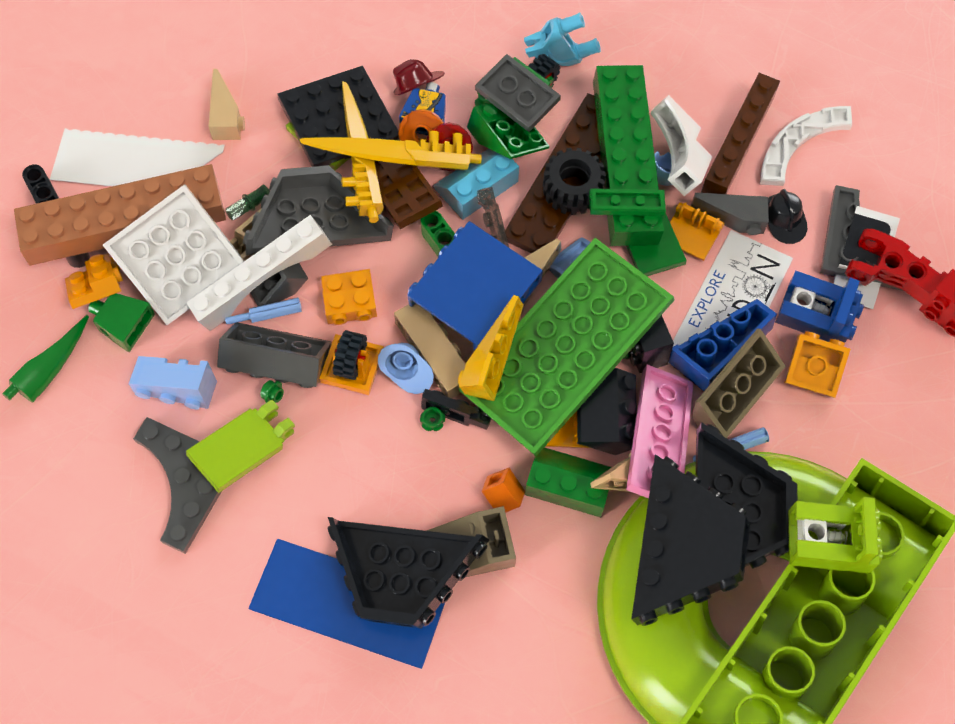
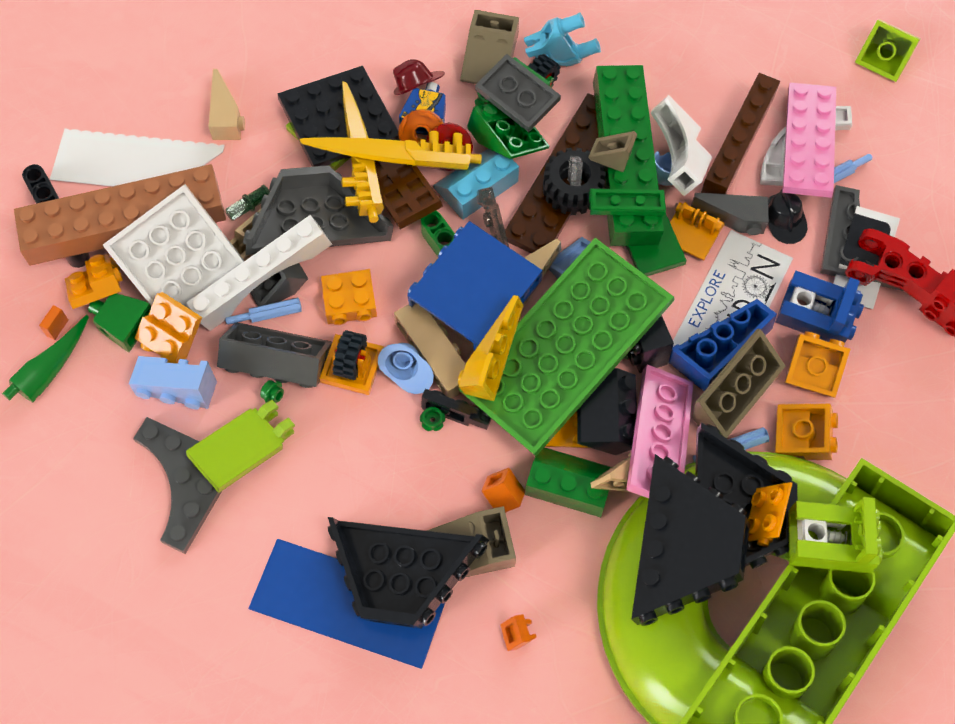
(53, 322): none -> orange tile
(168, 329): none -> light orange plate
(488, 41): none -> dark tan slope
(516, 632): none -> orange tile
(575, 171): none -> clear tile
(613, 150): none -> dark tan slope
(768, 512): none -> light orange hinge
(806, 431): none -> light orange plate
(810, 140): none -> bright pink plate
(849, 167): none -> light blue axle
(887, 50): none -> lime slope

